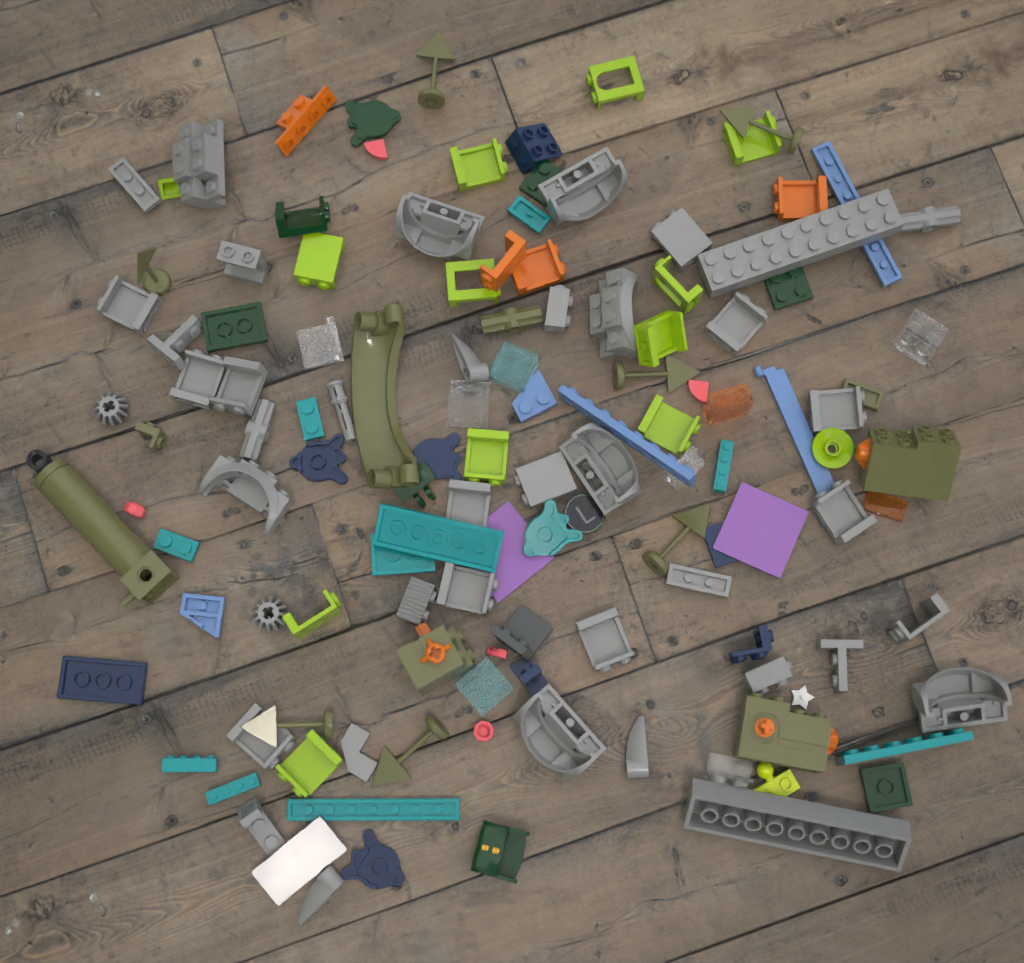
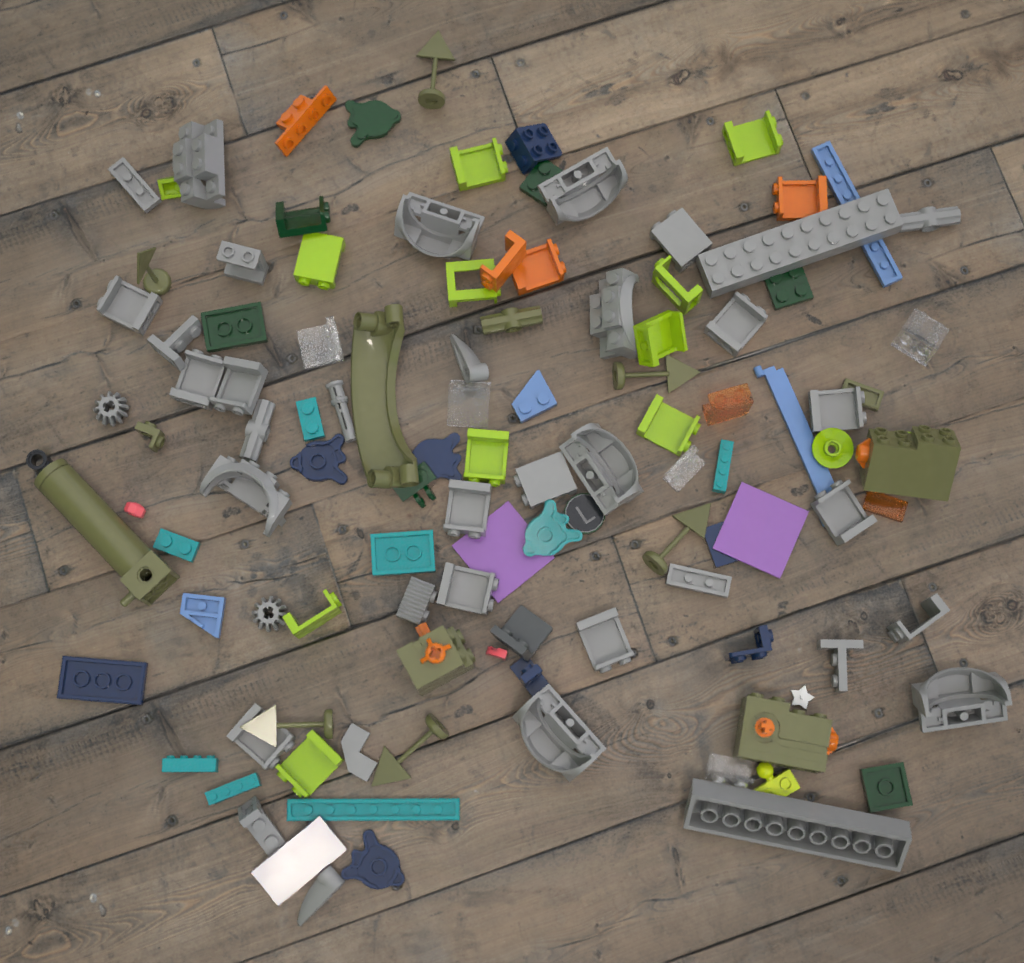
(376, 149): coral tile -> none
(438, 537): teal plate -> none
(483, 731): coral tile -> none
(484, 686): clear light blue plate -> none
(499, 851): dark green piece -> none
(514, 366): clear light blue plate -> none
(529, 215): teal plate -> none
(558, 304): light grey brick -> none
(602, 96): lime panel -> none
(633, 439): medium blue plate -> none
(637, 751): light grey piece -> none
(699, 390): coral tile -> none
(742, 118): olive piece -> none
(768, 674): light grey brick -> none
(909, 745): teal plate -> none

